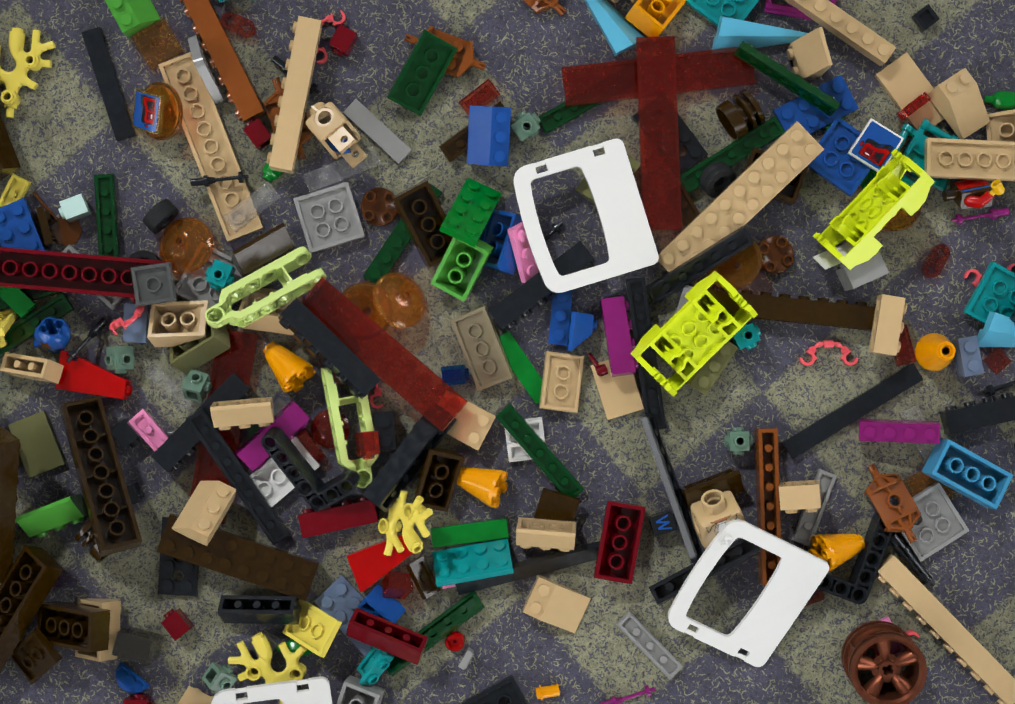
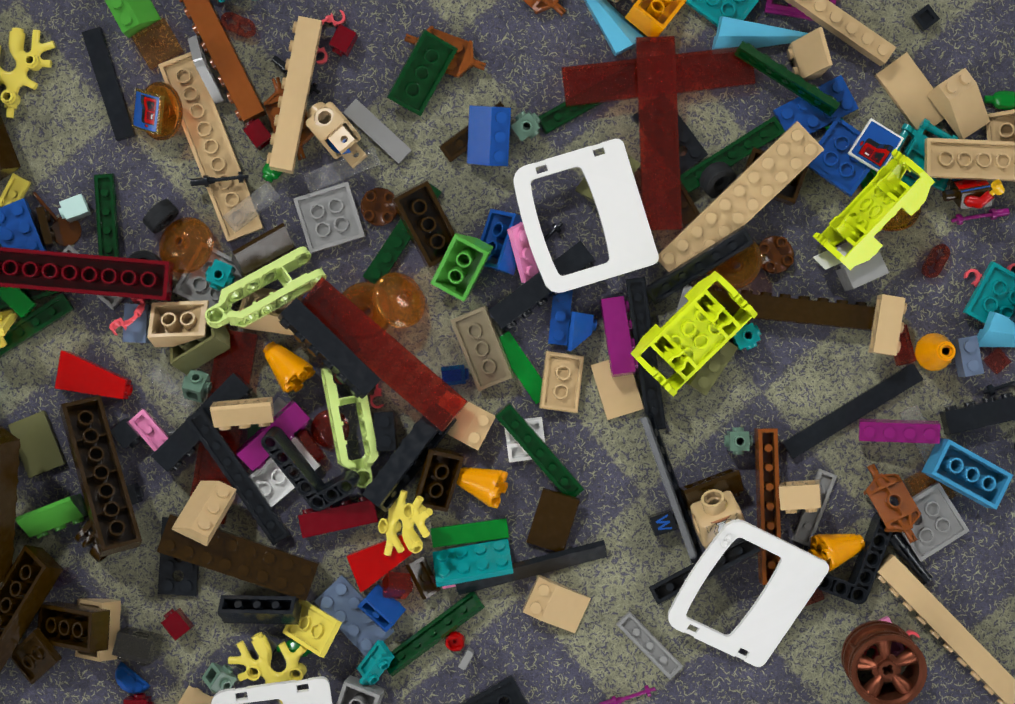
(31, 368): tan brick -> none
(52, 335): blue piece -> none
(94, 331): black piece -> none
(120, 358): sand green brick -> none
(153, 284): dark grey tile -> none
(367, 444): clear red brick -> none
(386, 636): dark red brick -> none
(470, 212): green plate -> none
(480, 96): clear red tile -> none
(545, 534): tan slope -> none
(547, 691): light orange pin -> none
(601, 370): dark red hand -> none
(619, 542): dark red slope -> none
(742, 113): dark brown wheel -> none
(828, 344): coral piece -> none
(913, 106): clear red beam -> none

